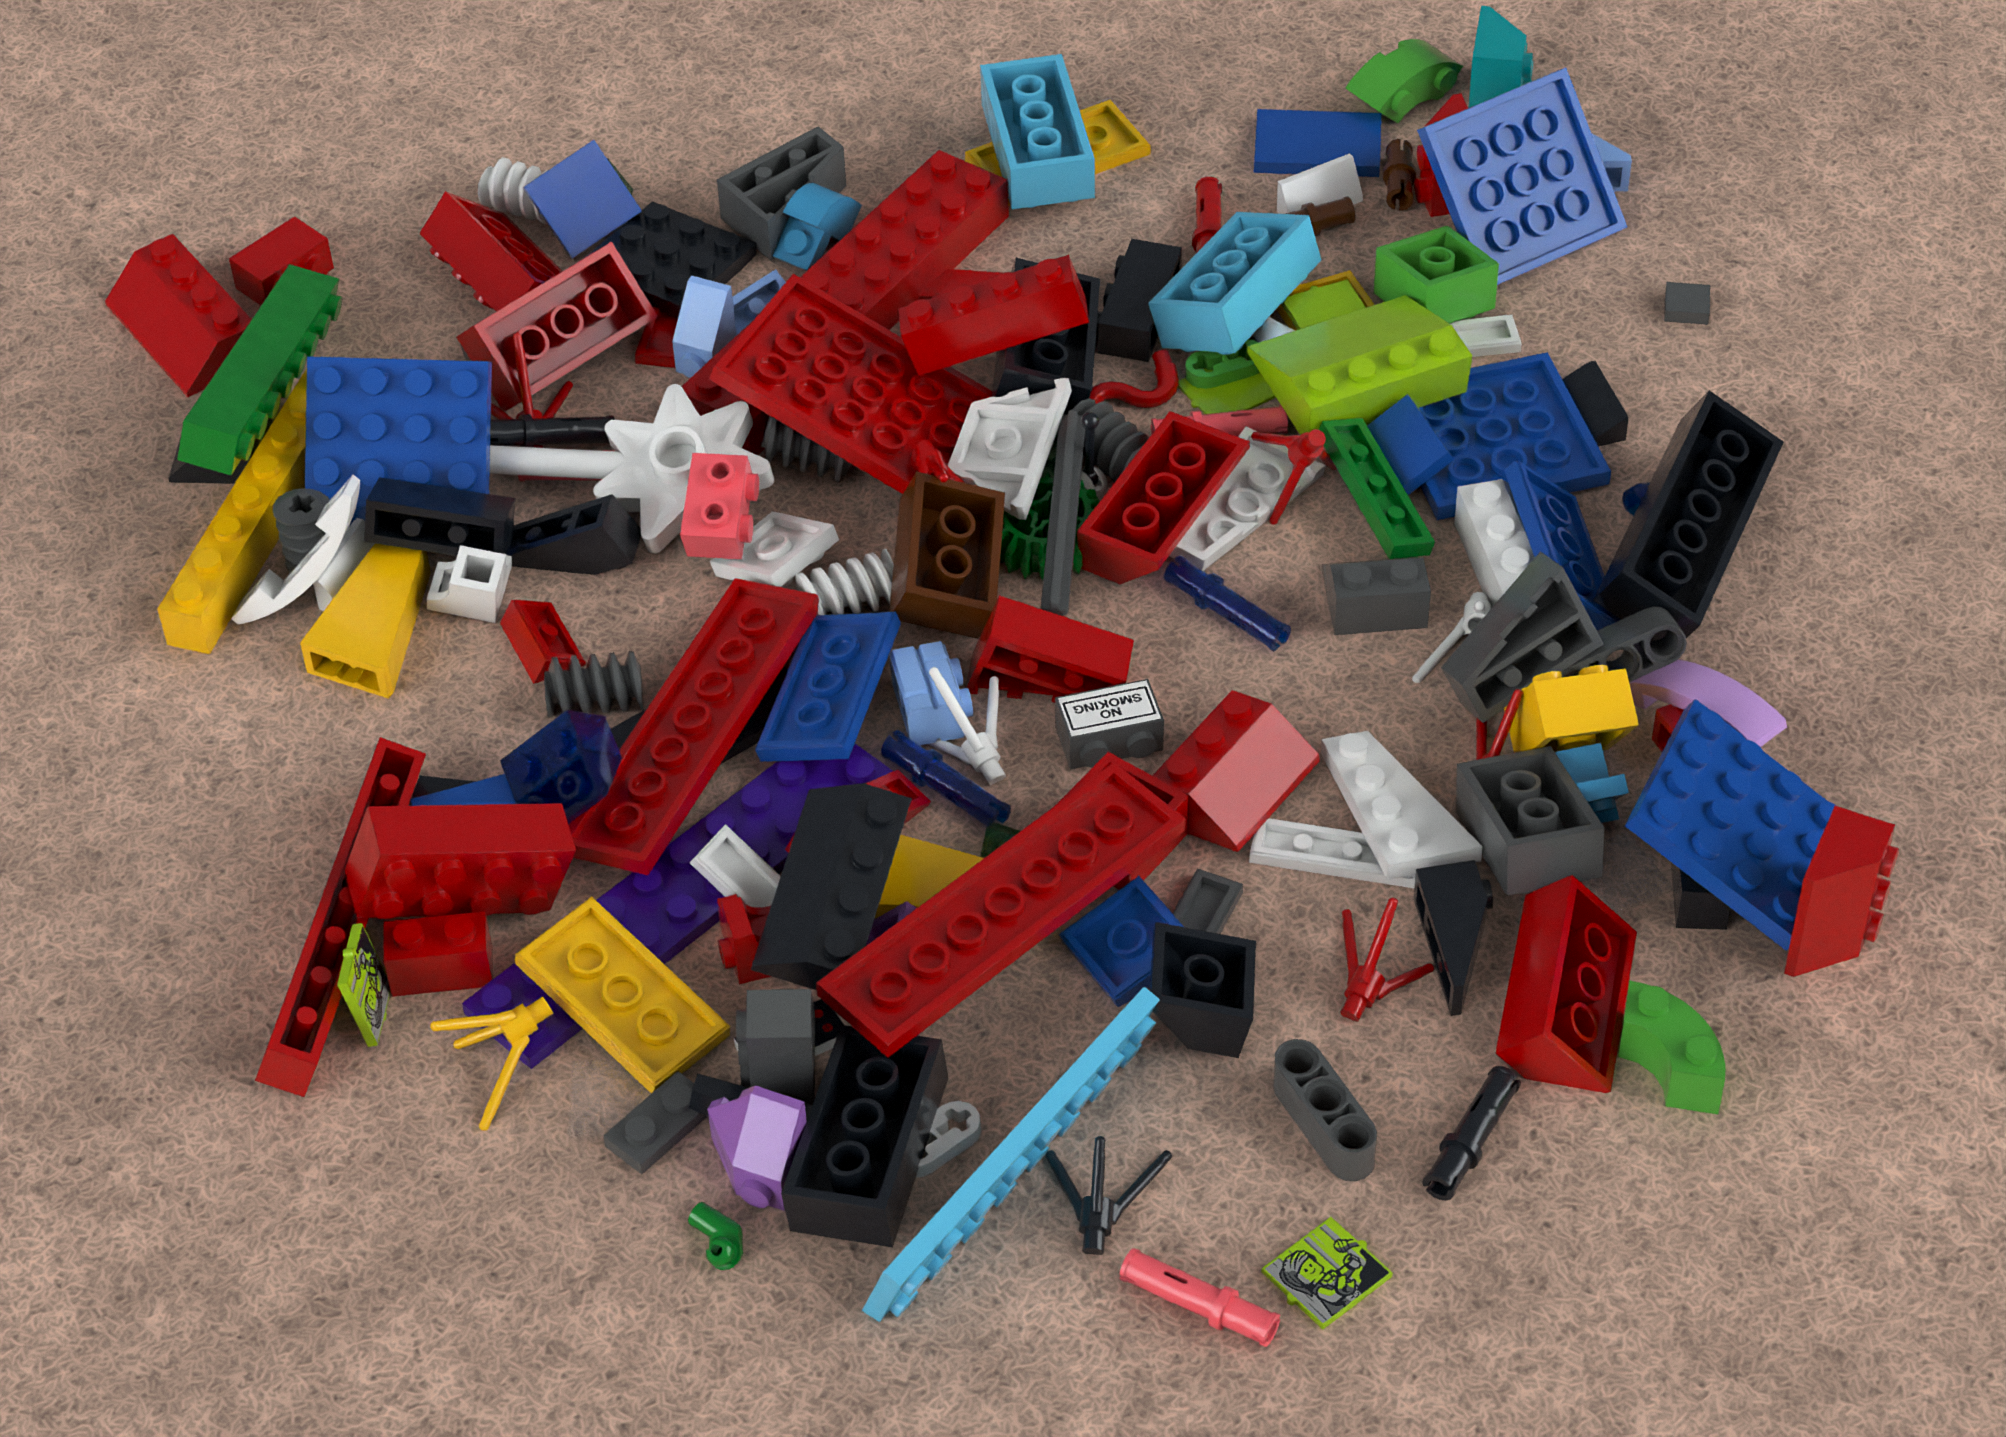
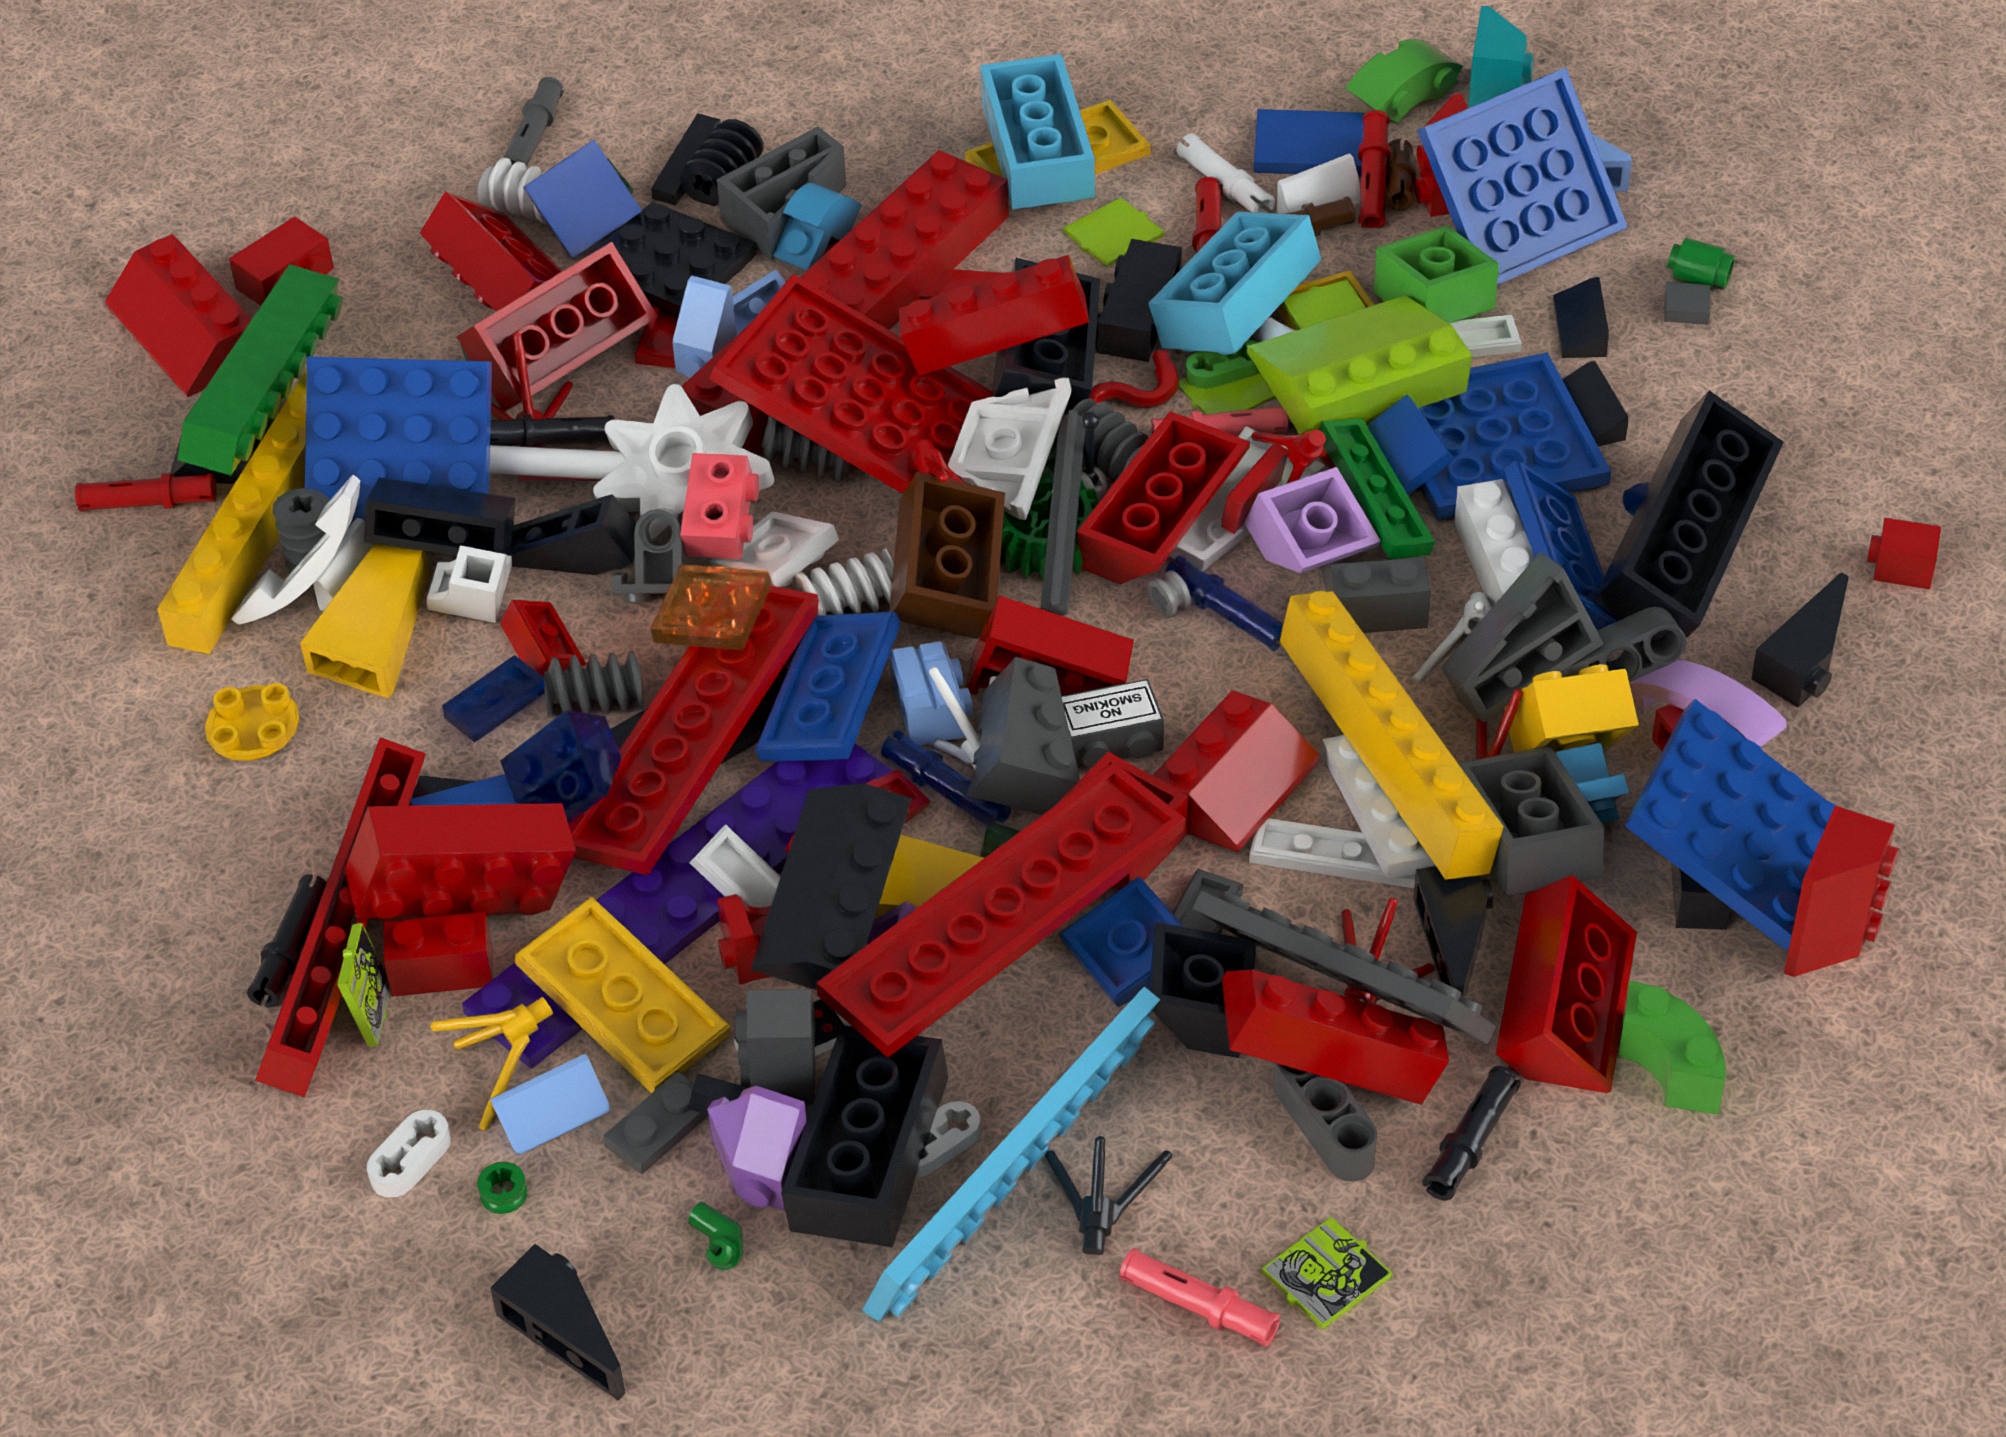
(146, 492): none -> red pin
(251, 721): none -> yellow dish
(282, 954): none -> black pin
(412, 1155): none -> white beam
(494, 698): none -> clear blue plate
(498, 1173): none -> green bush
(537, 114): none -> dark grey pin
(551, 1104): none -> light blue slope
(551, 1308): none -> black slope
(653, 562): none -> dark grey pin
(668, 184): none -> black piece
(711, 607): none -> clear orange plate
(725, 150): none -> black piece
(1024, 740): none -> dark grey wedge
(1110, 229): none -> lime piece
(1169, 593): none -> light grey bush
(1236, 183): none -> white pin
(1260, 478): none -> red tile
(1310, 522): none -> lavender slope
(1333, 1035): none -> red slope
(1347, 964): none -> dark grey plate
(1374, 155): none -> red pin
(1391, 736): none -> yellow brick
(1582, 320): none -> black slope
(1701, 263): none -> green brick
(1799, 654): none -> black slope
(1905, 553): none -> red brick

